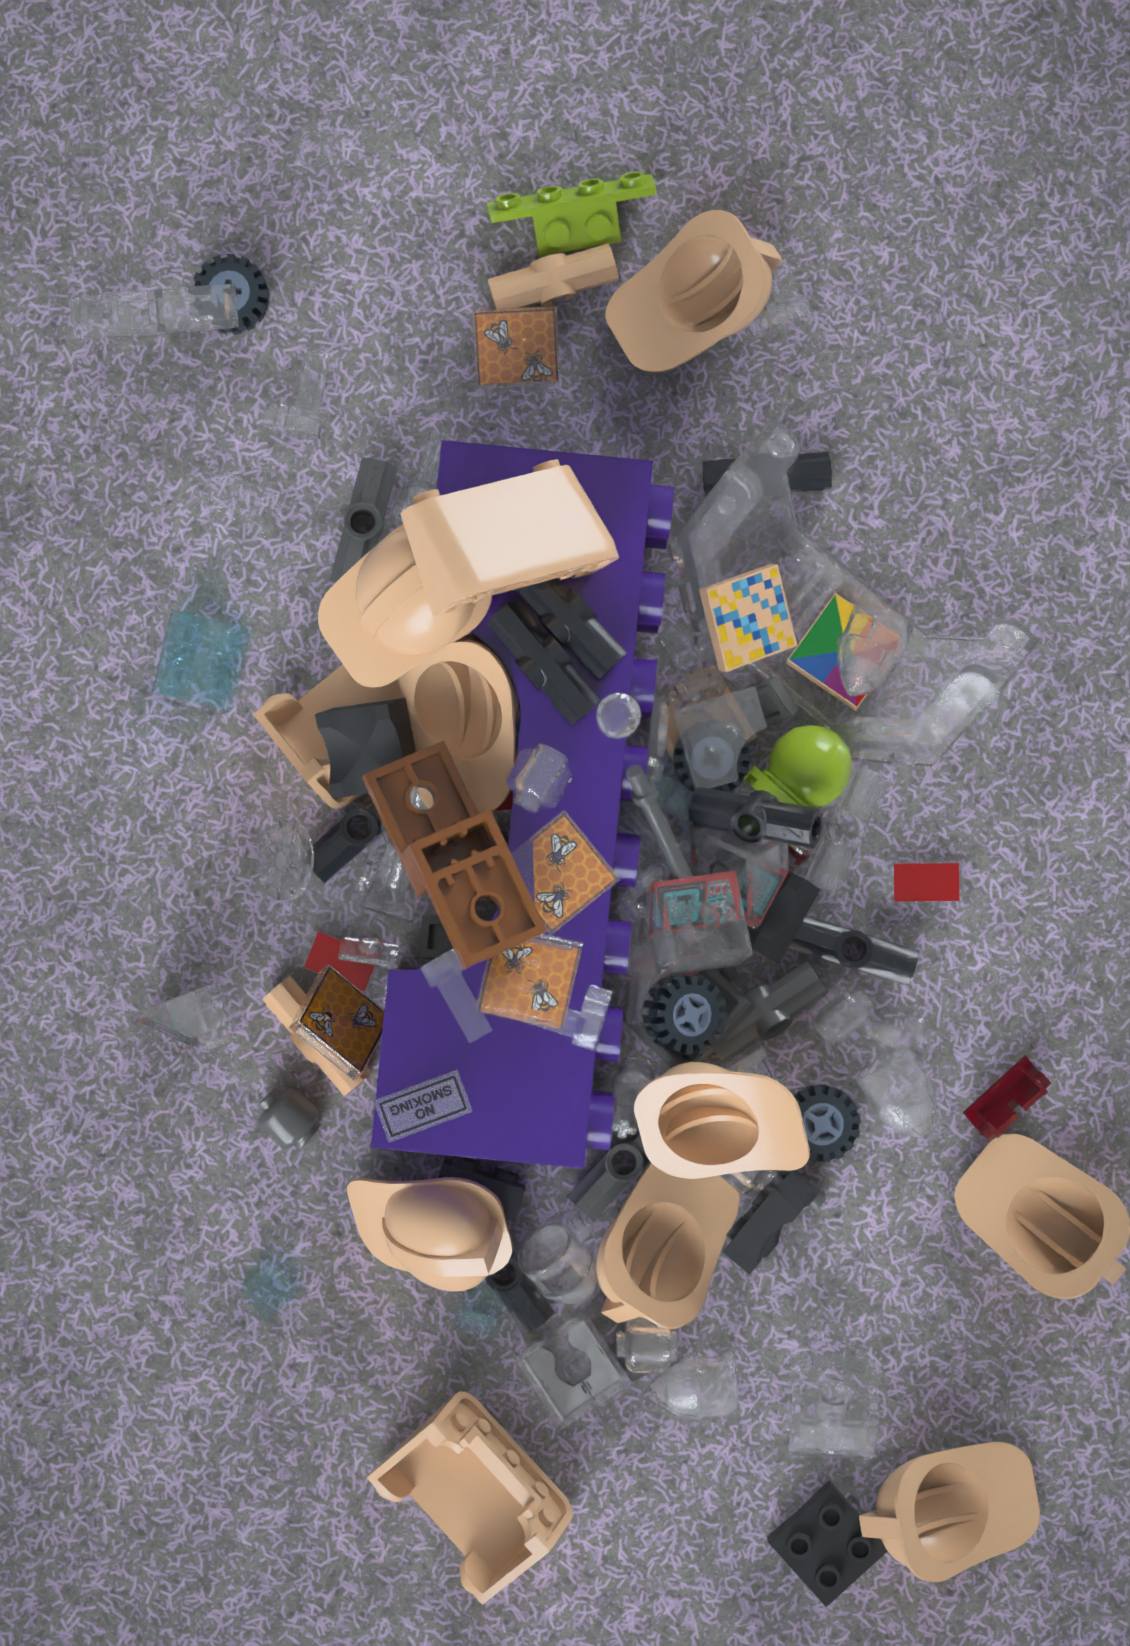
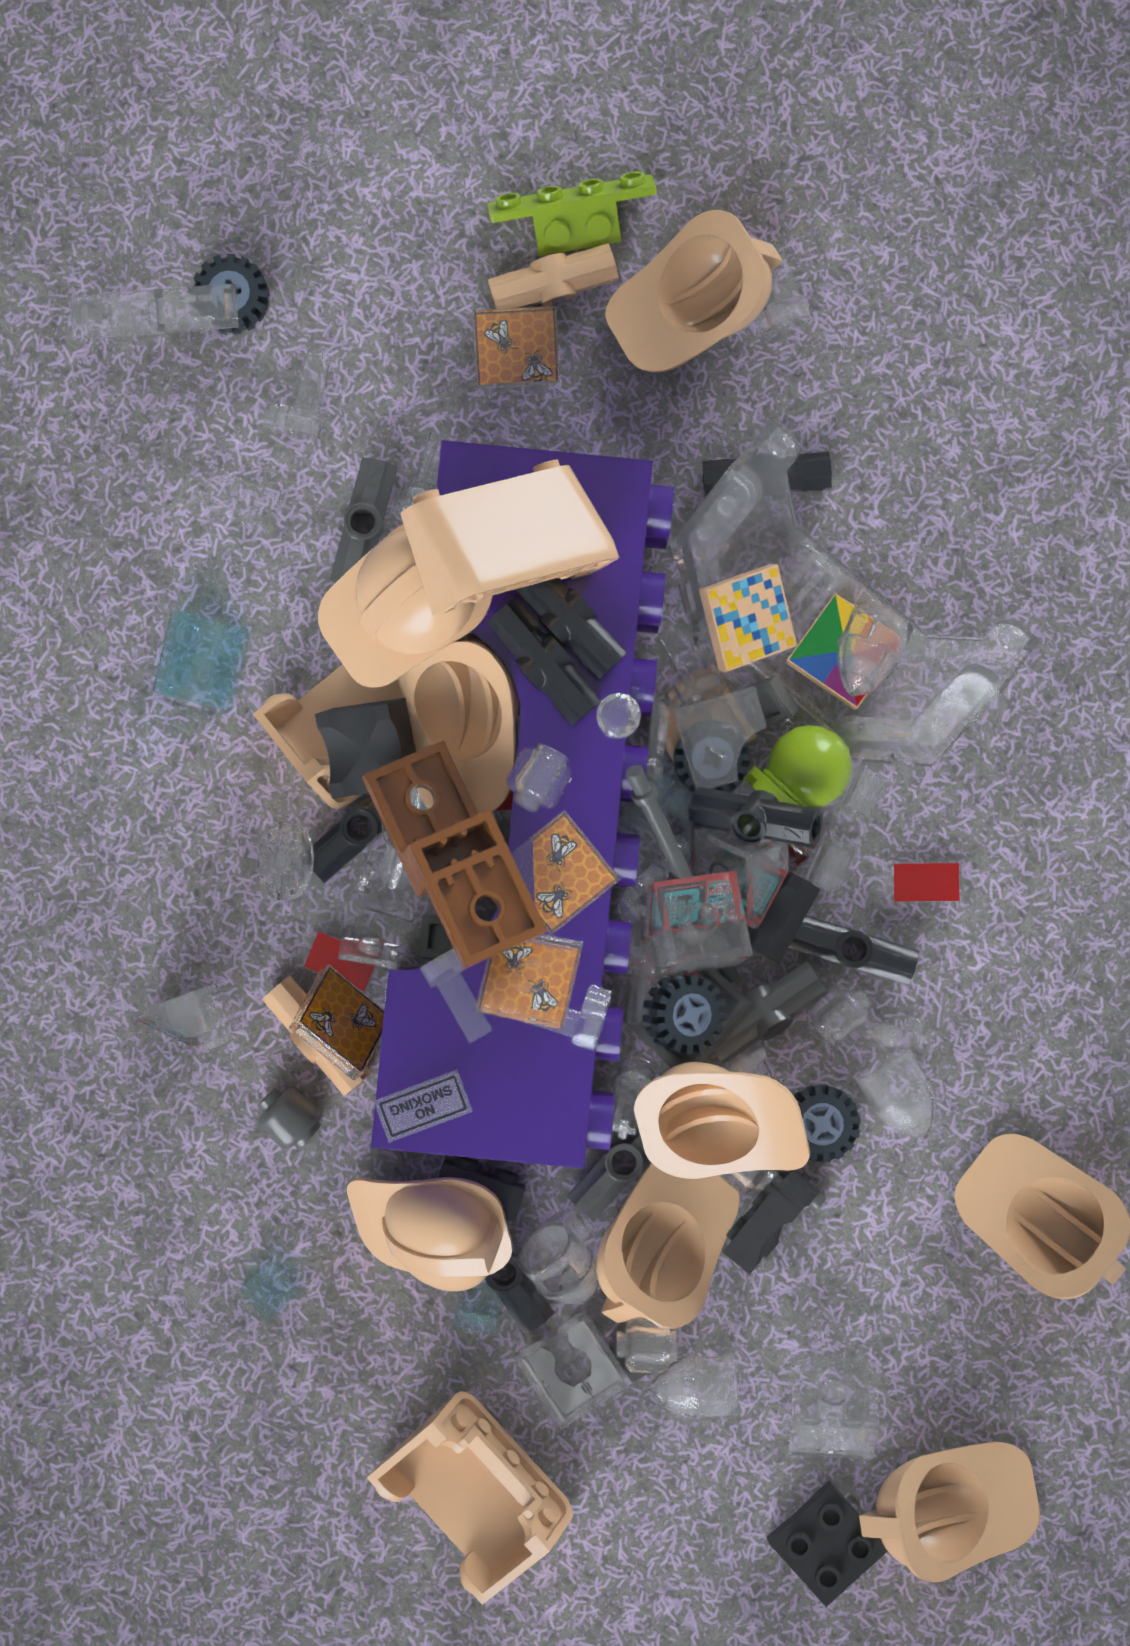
(994, 1108): dark red hinge -> none

